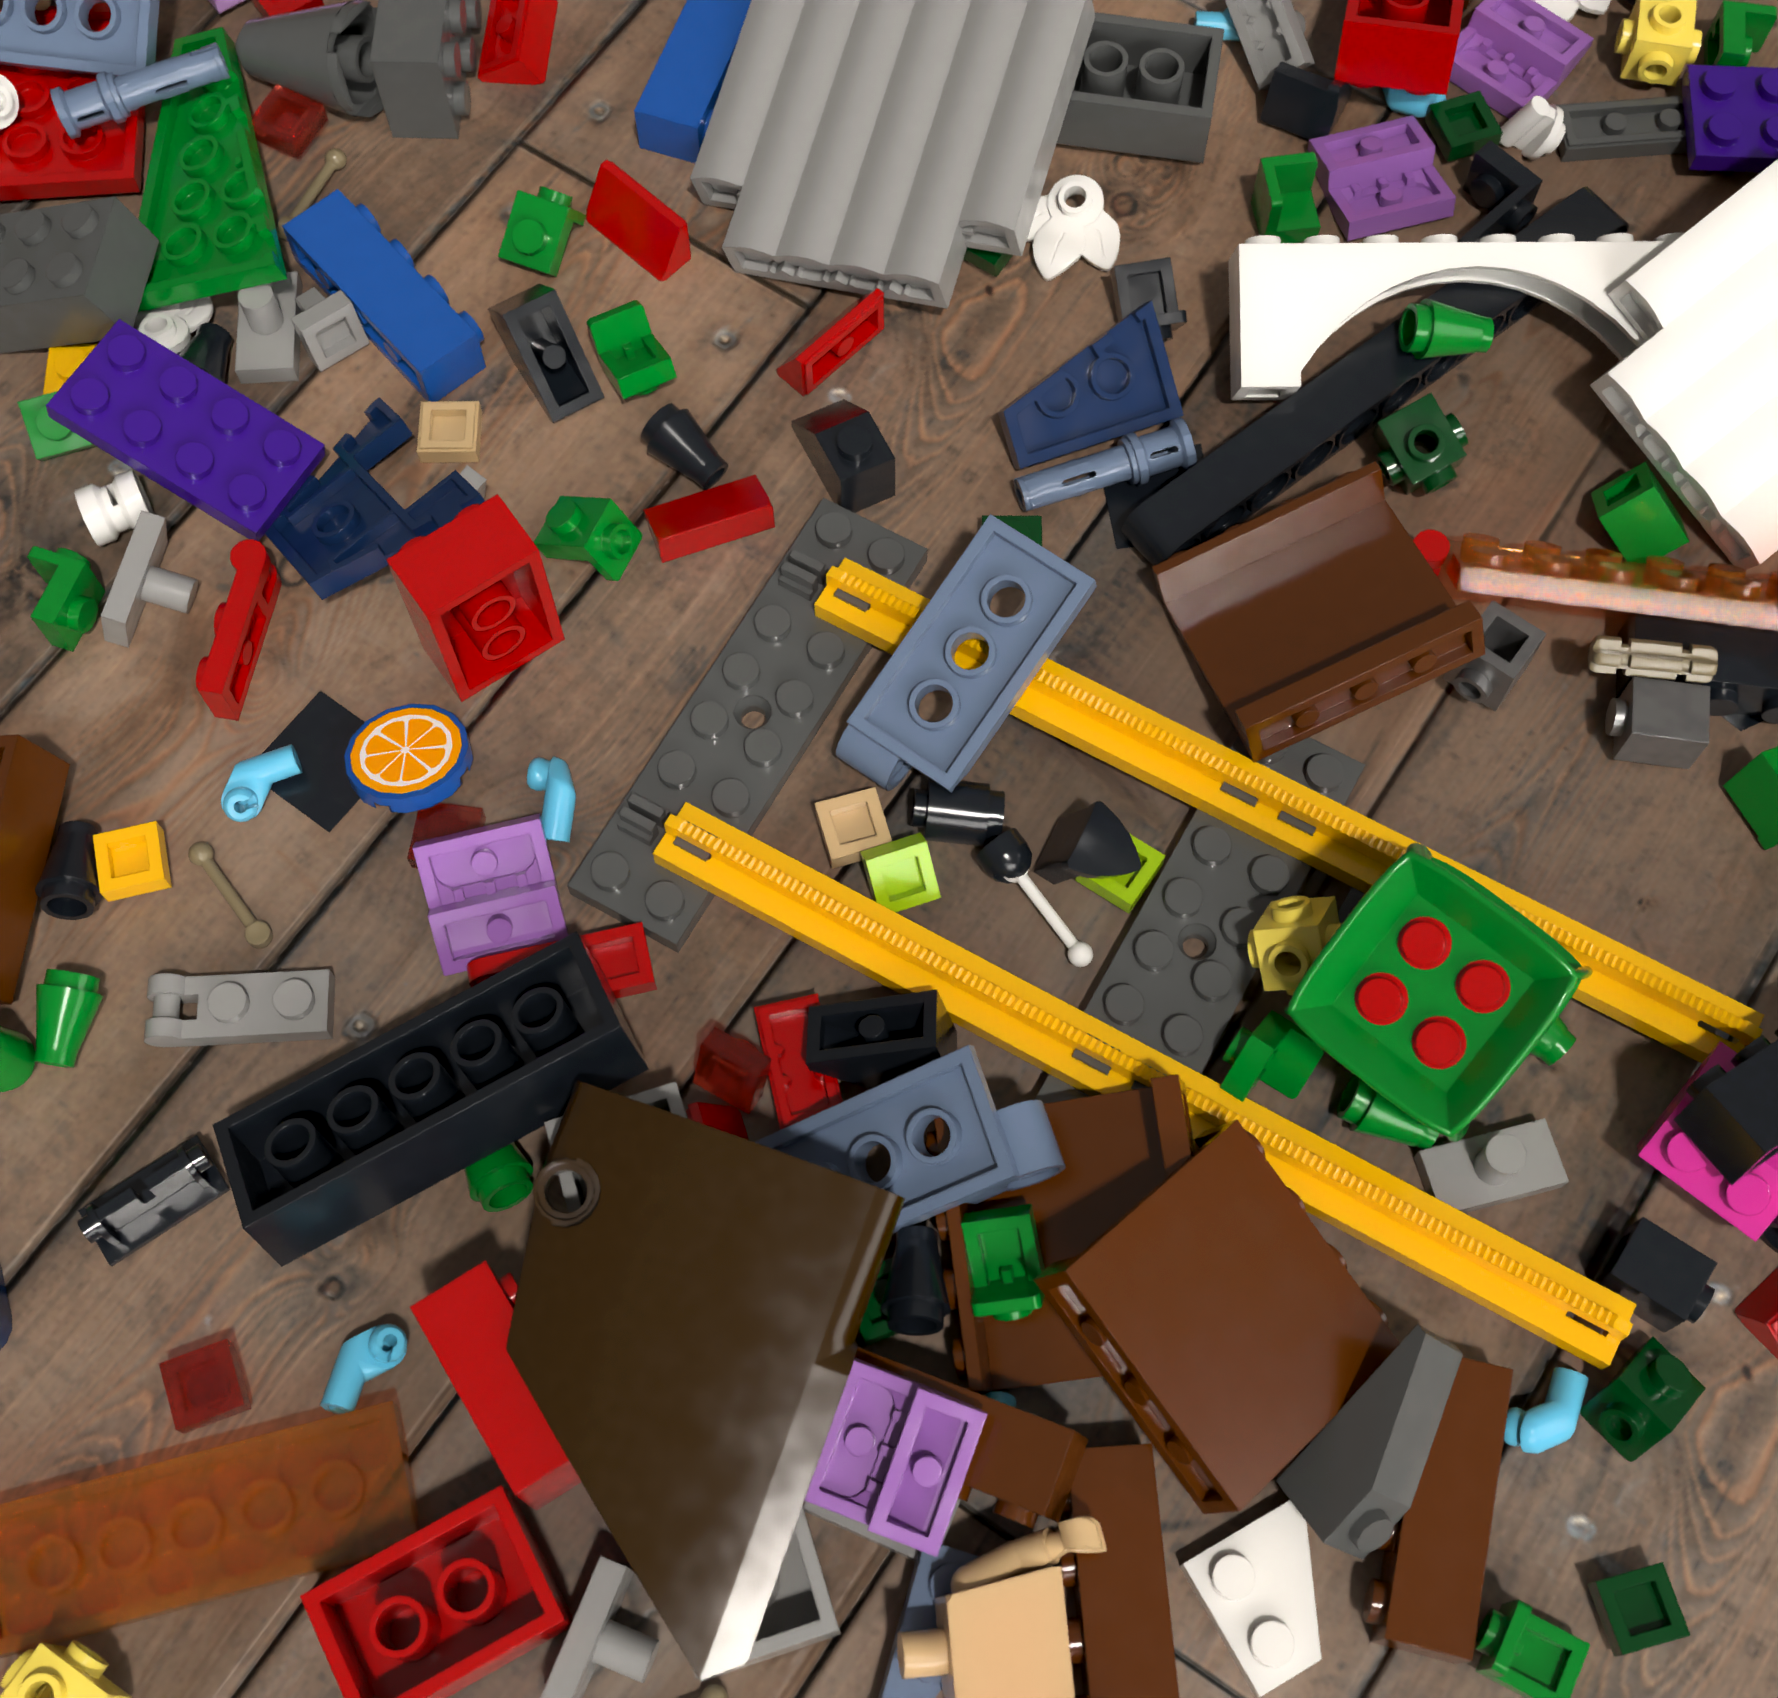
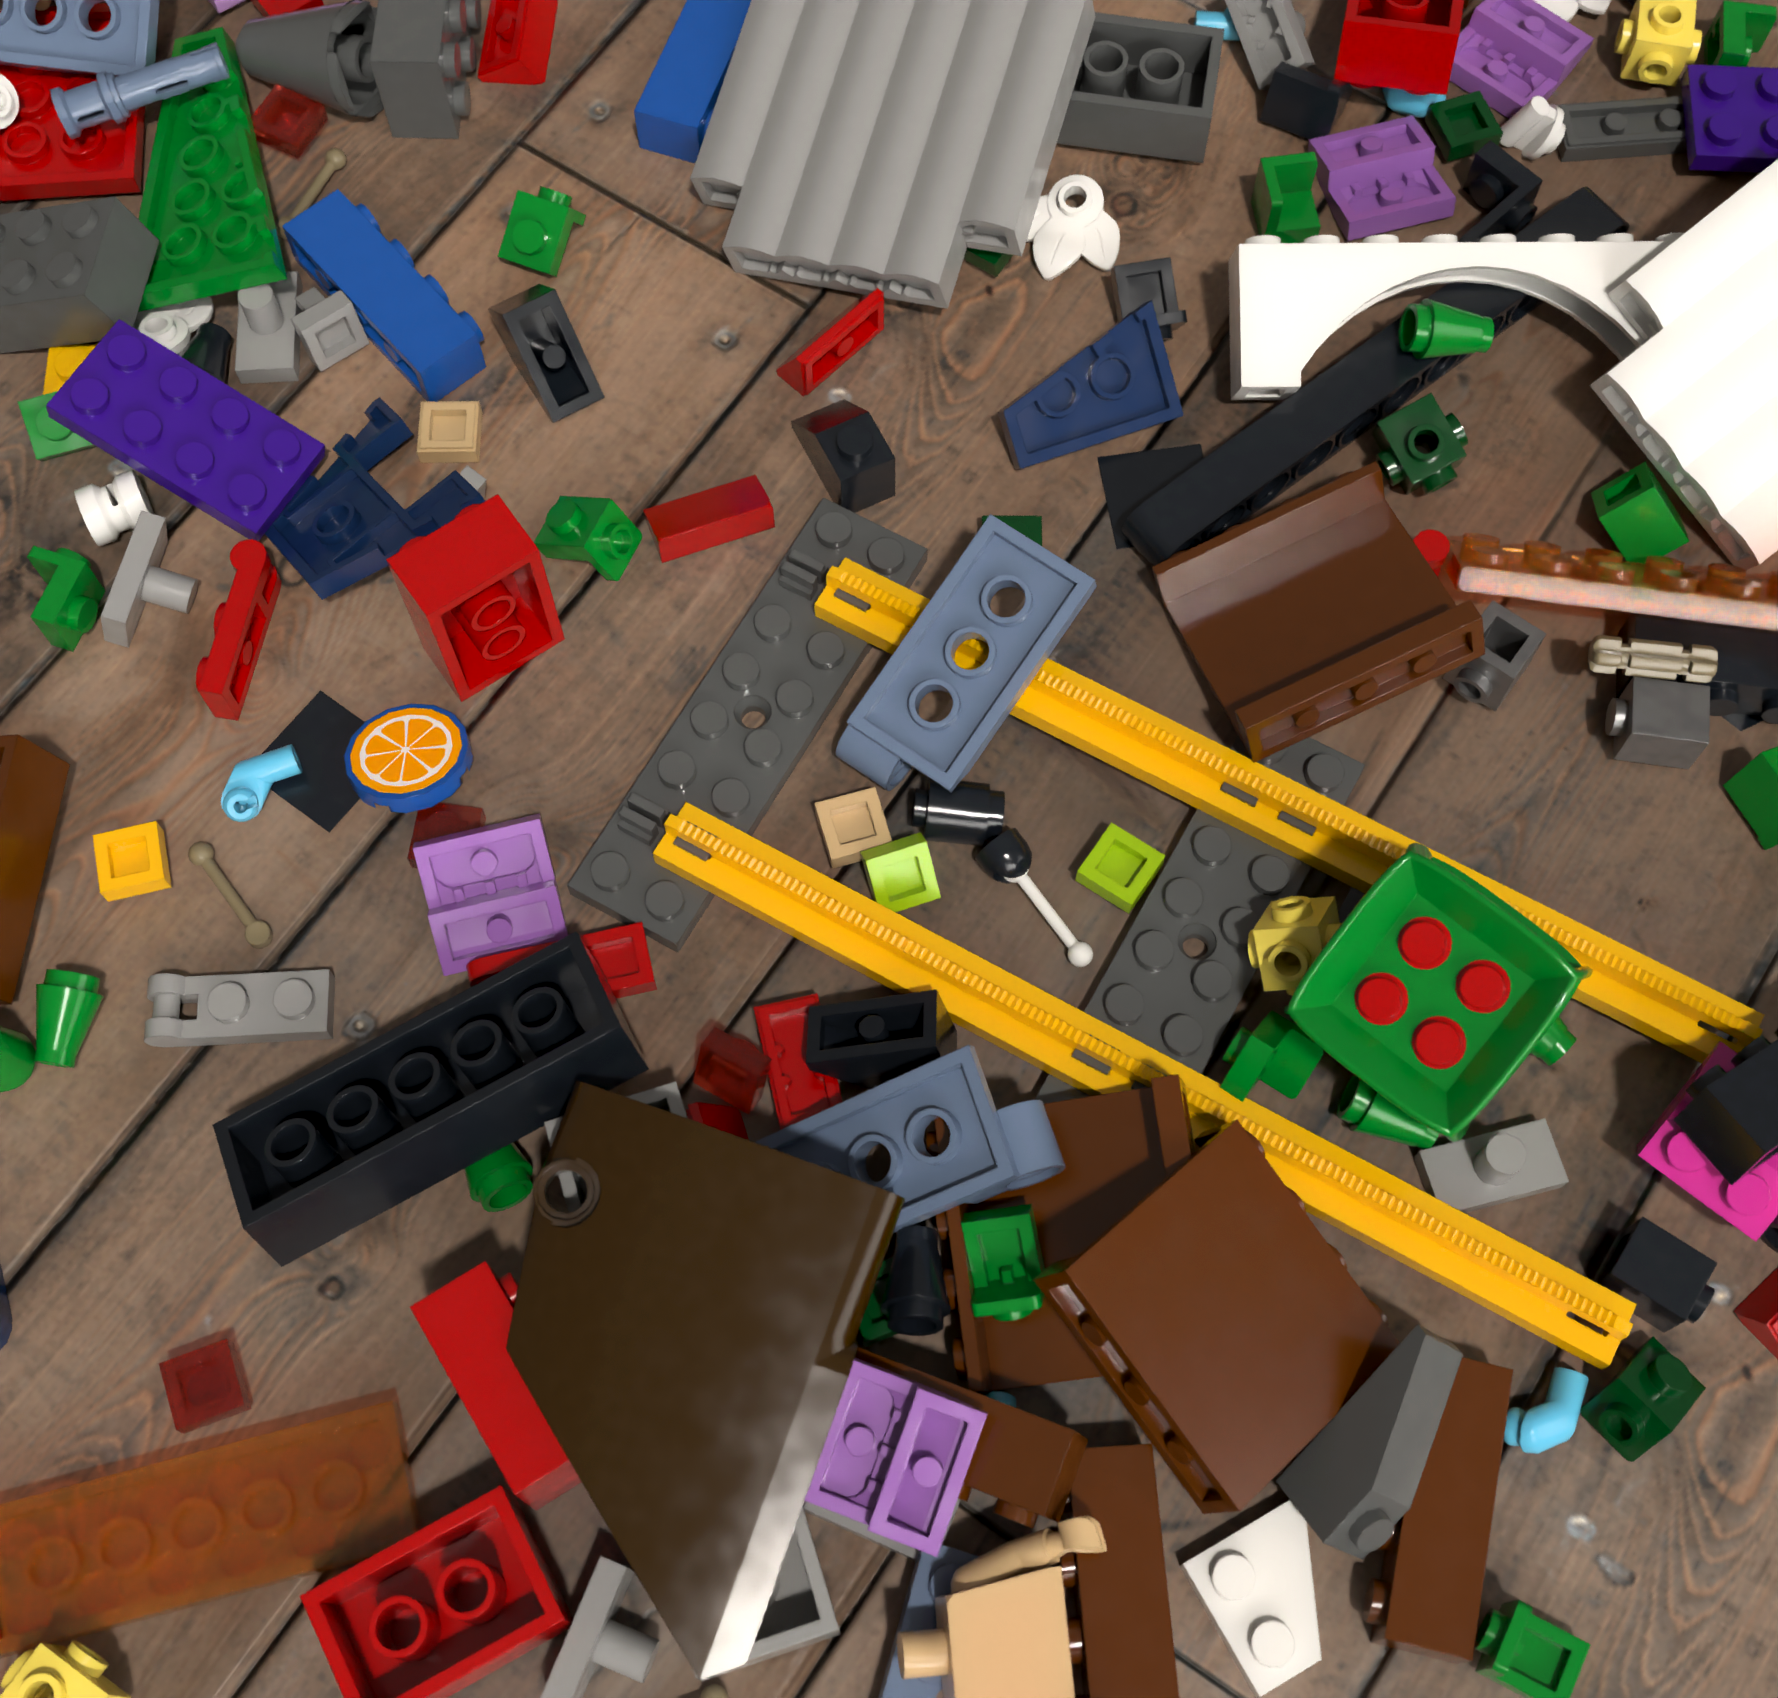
(70, 878): black cone -> none
(152, 1201): black hinge -> none
(360, 1361): medium azure arm -> none
(559, 799): medium azure arm -> none
(629, 350): green bracket -> none
(638, 222): red slope -> none
(682, 444): black cone -> none
(1089, 846): black tile -> none
(1127, 461): sand blue pin -> none
(1638, 1609): dark green plate -> none

